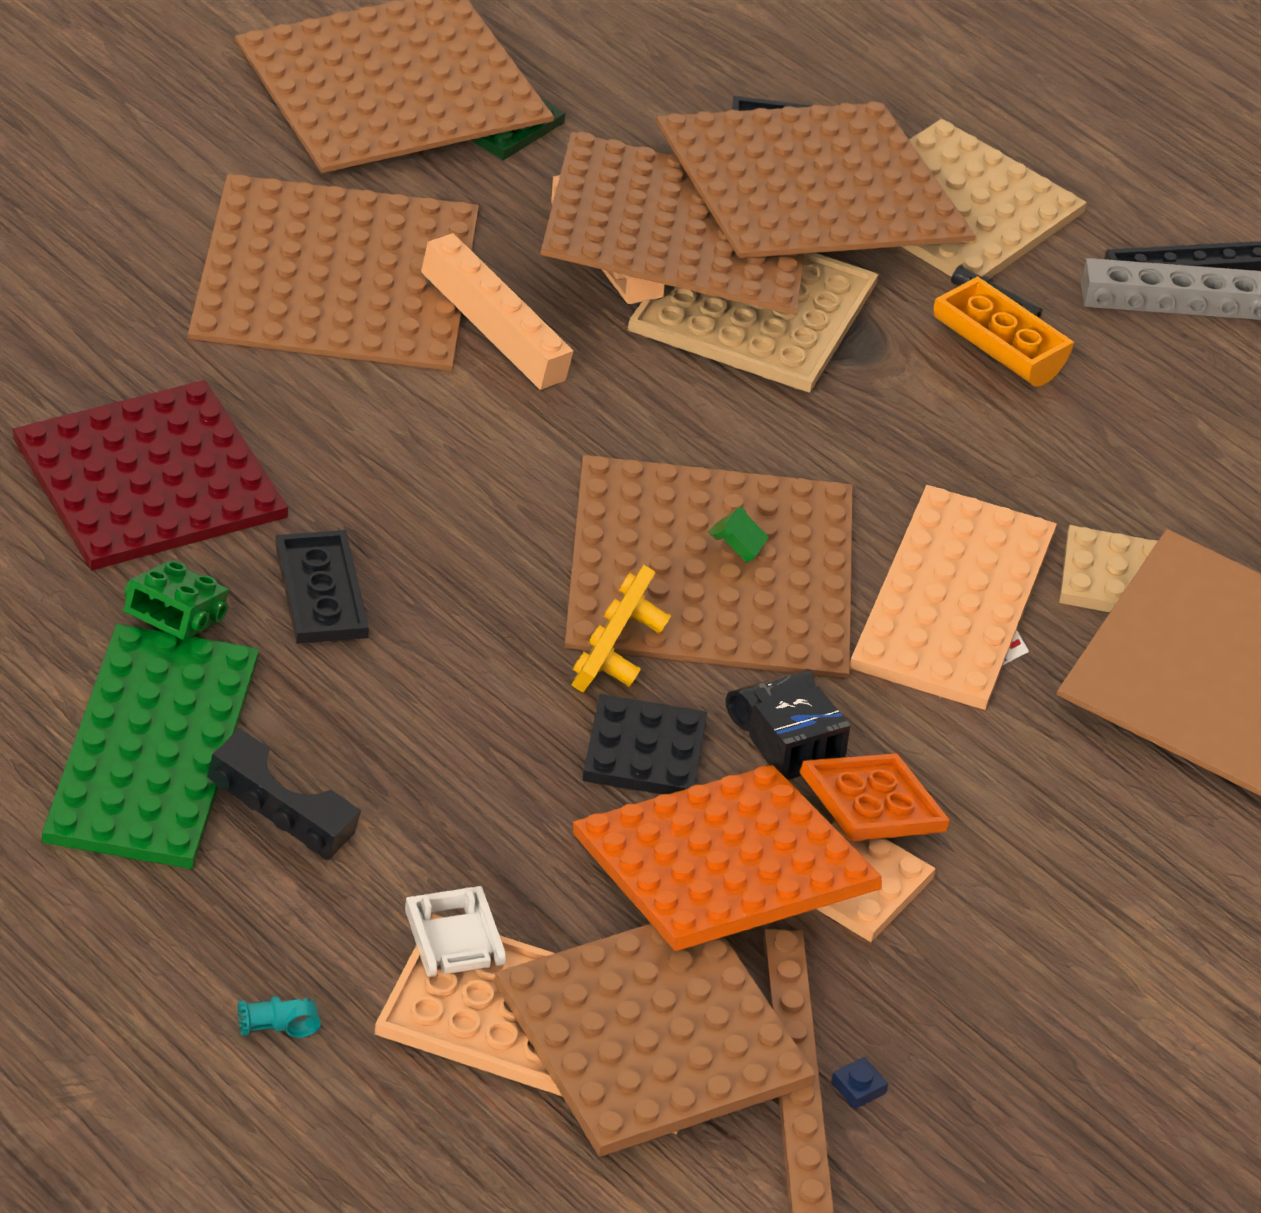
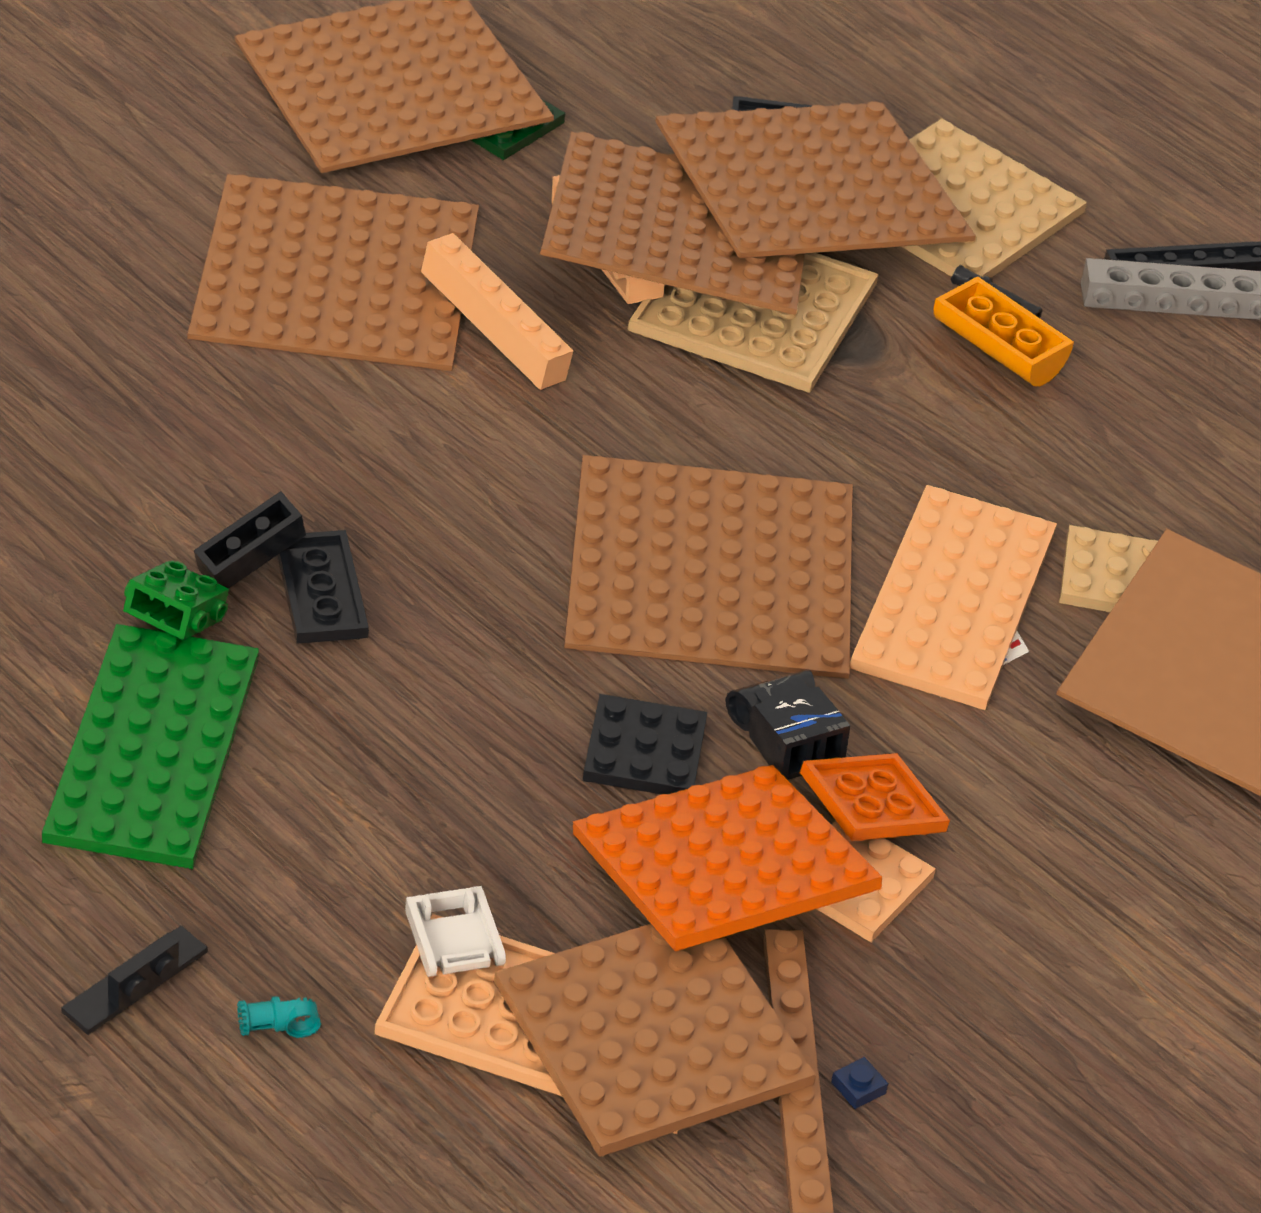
(134, 979): none -> black bracket
(149, 474): dark red plate -> none
(251, 541): none -> black brick
(317, 820): black arch -> none
(602, 654): yellow plate -> none
(740, 534): green tile -> none

